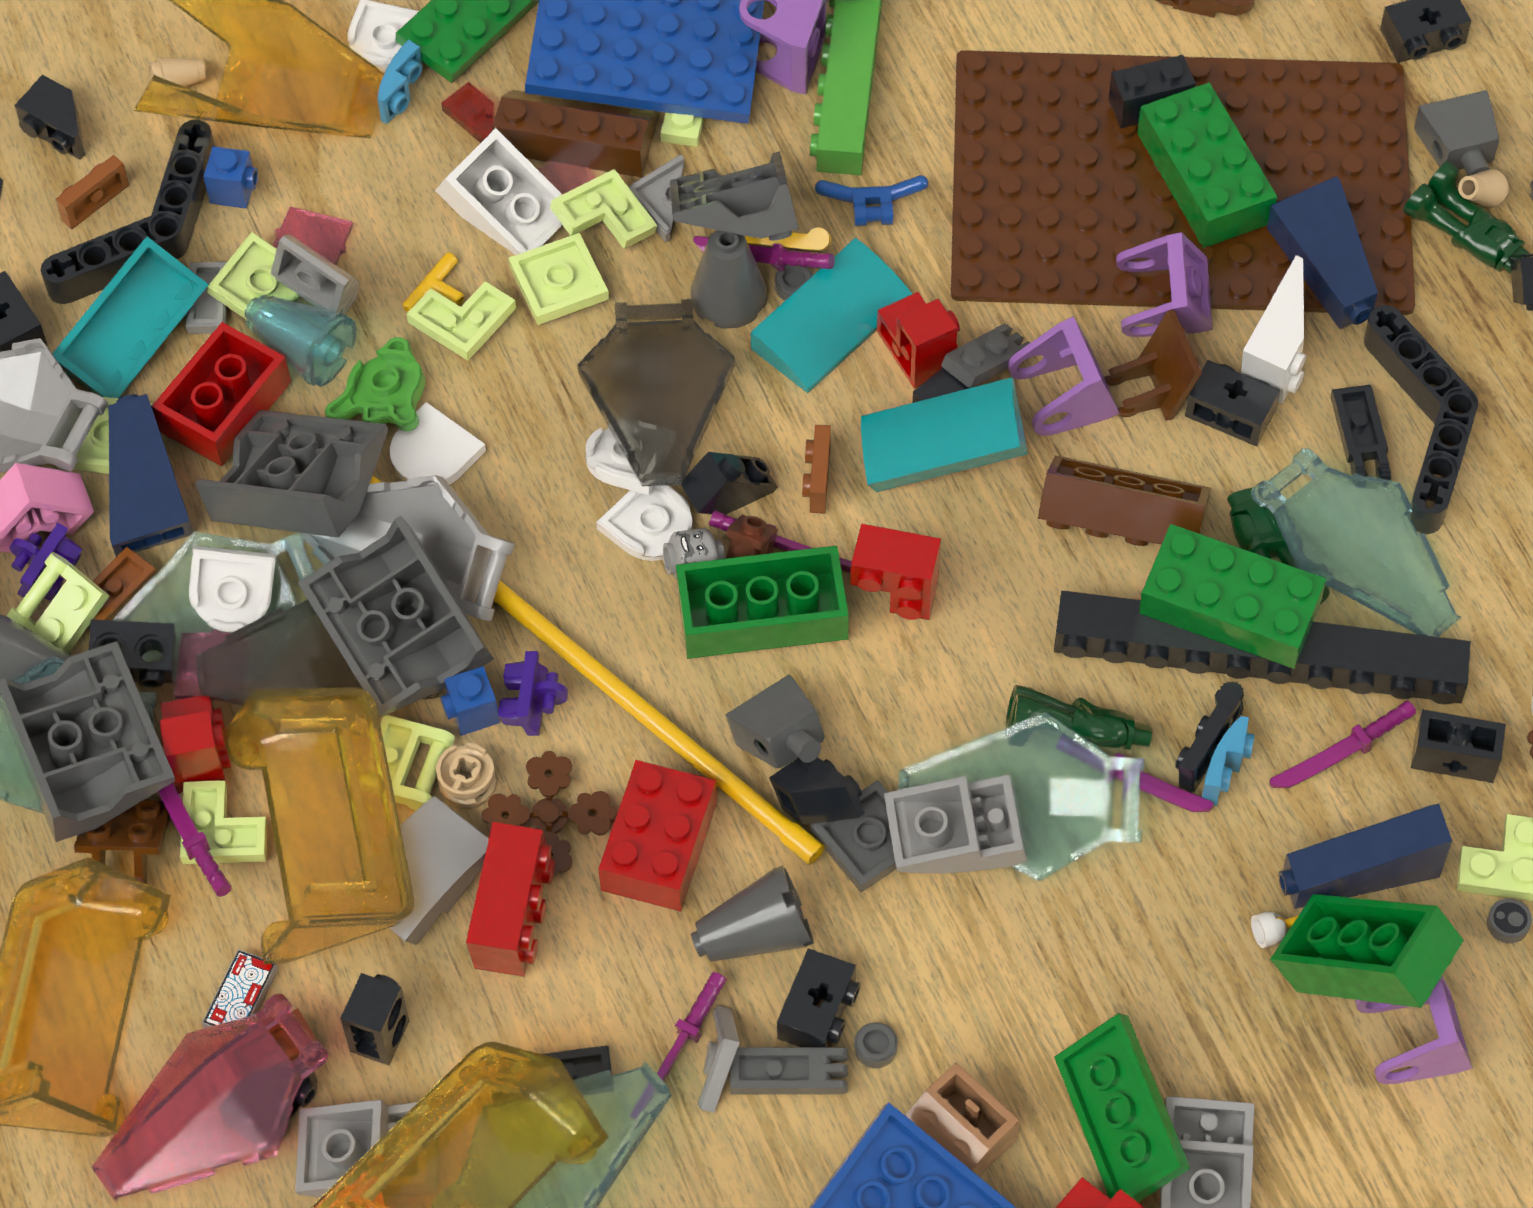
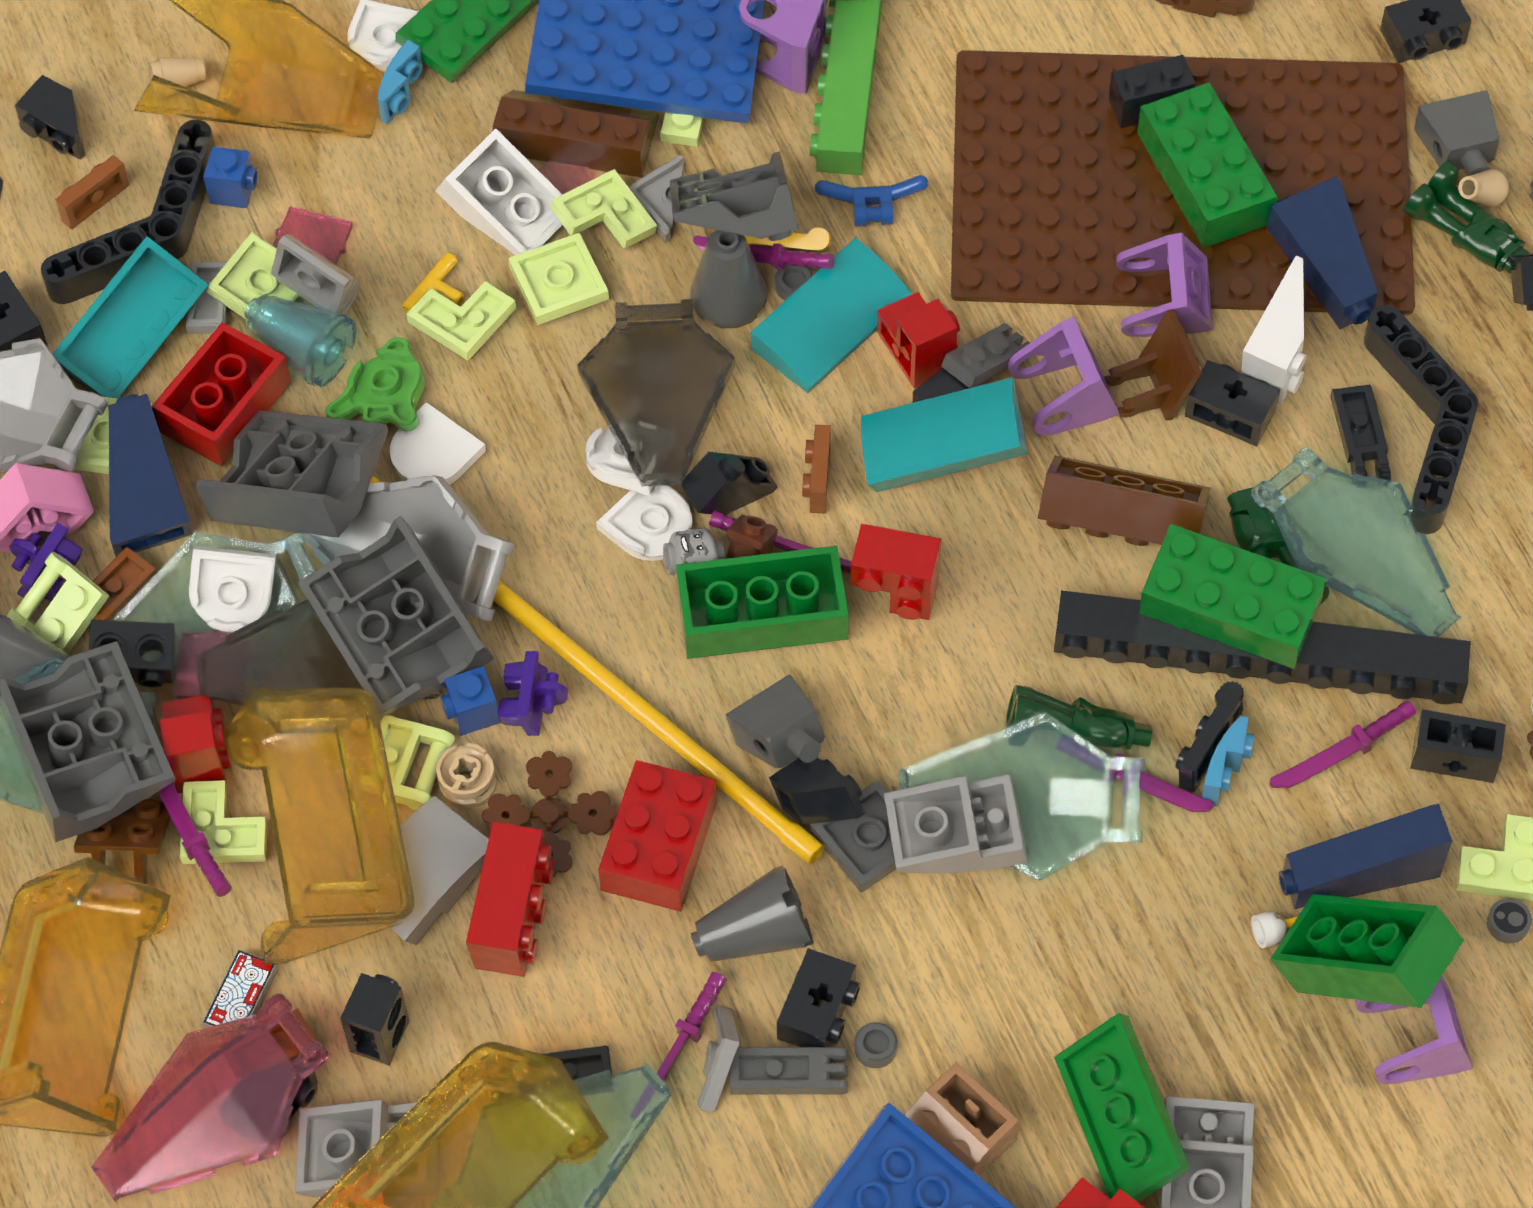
(471, 111): clear red tile -> none

